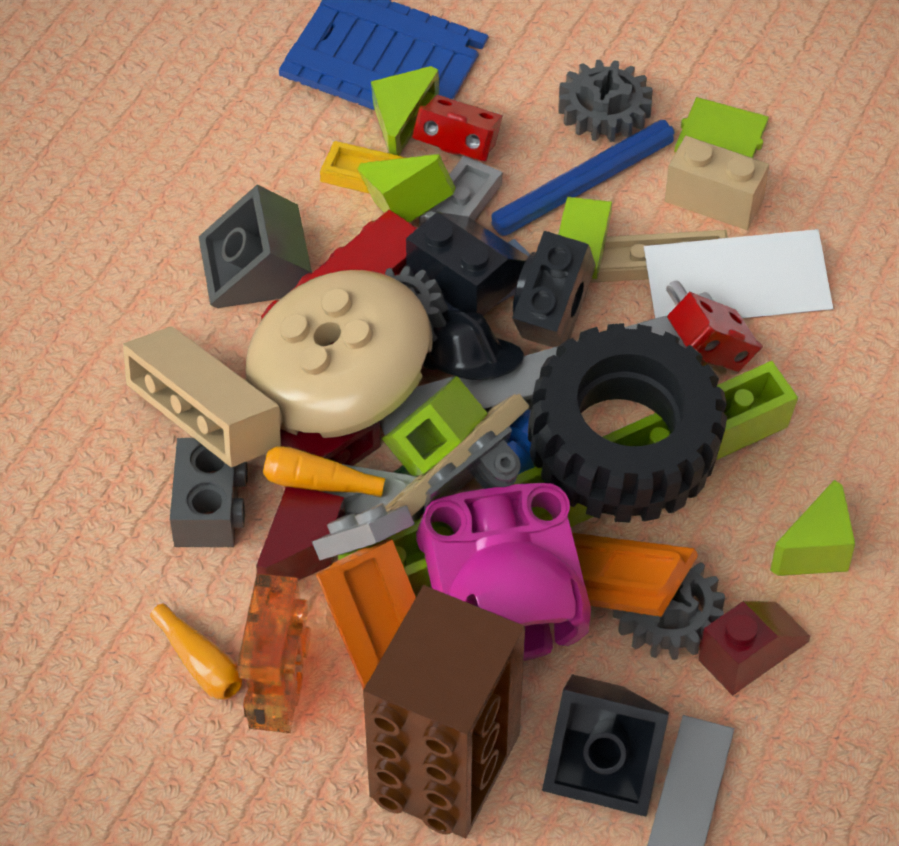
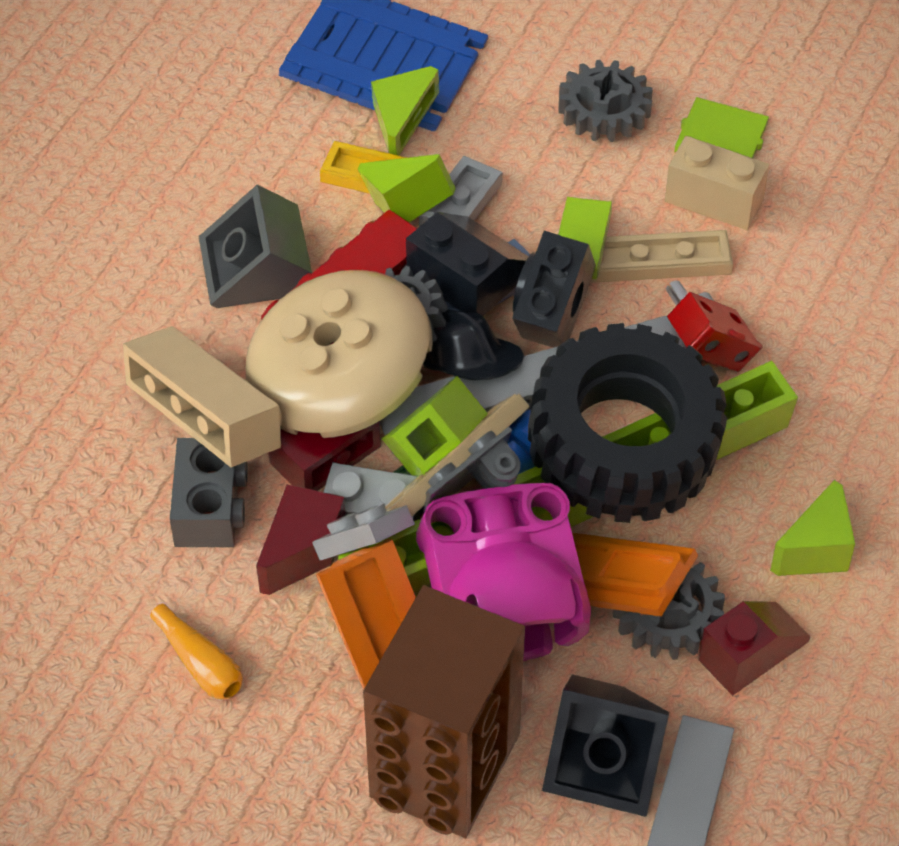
(274, 652): clear orange piece -> none
(307, 471): light orange piece -> none
(457, 127): red piece -> none
(582, 177): blue axle -> none
(745, 273): white sticker -> none

